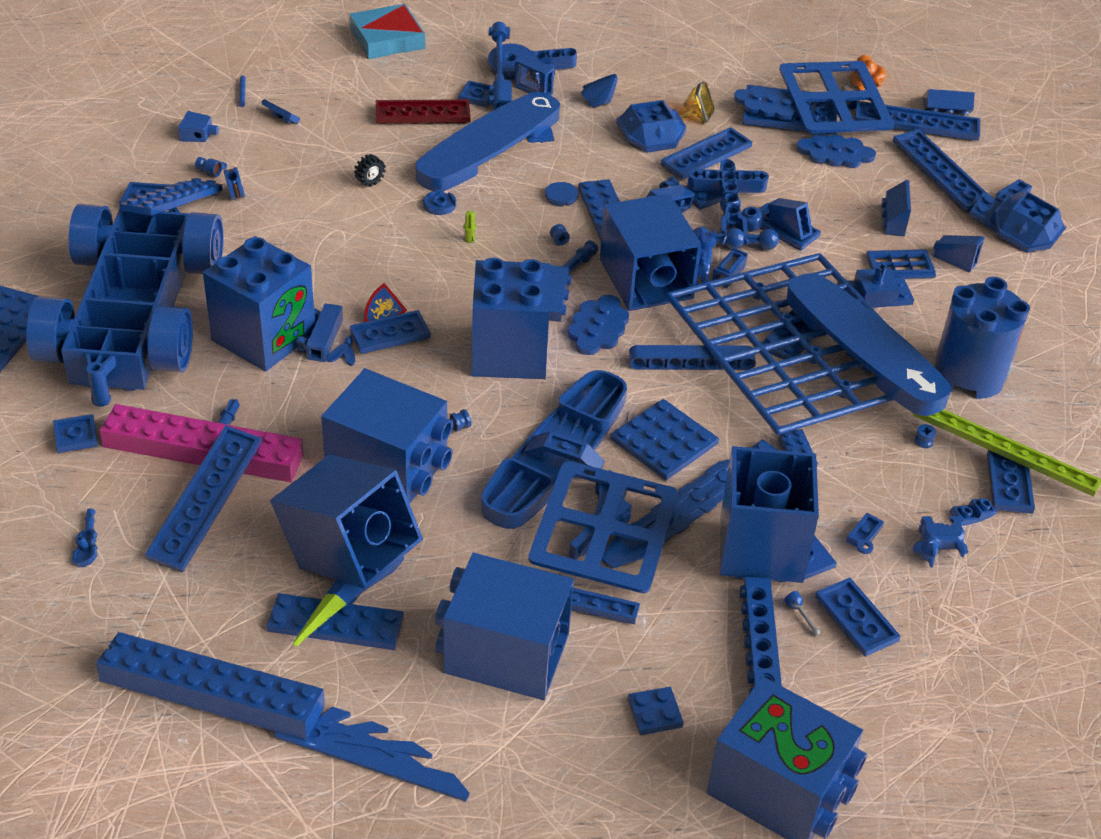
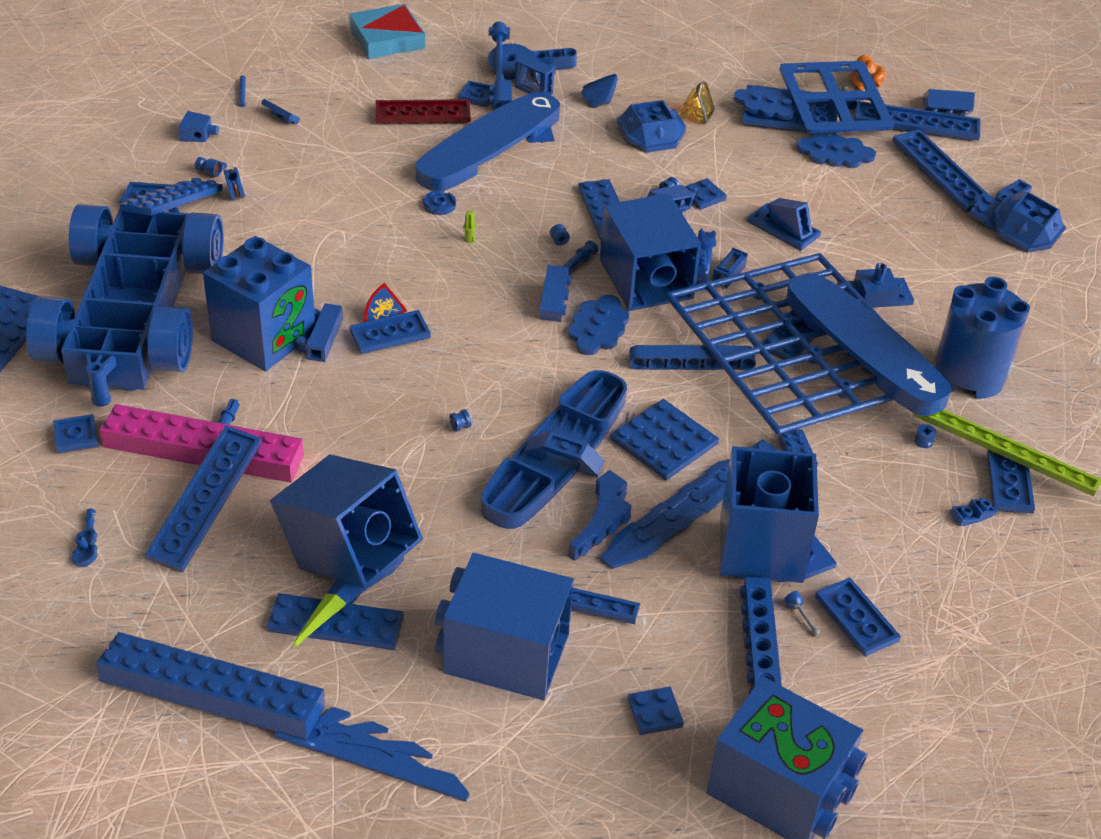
(345, 349): blue piece -> none
(369, 170): black wheel -> none
(391, 428): blue brick -> none
(510, 319): blue brick -> none
(561, 193): blue tile -> none
(603, 527): blue window -> none
(706, 152): blue plate -> none
(730, 183): blue piece -> none
(754, 218): blue head -> none
(865, 532): blue hinge -> none
(896, 209): blue slope -> none
(904, 254): blue piece -> none
(939, 536): blue animal -> none
(959, 250): blue slope -> none

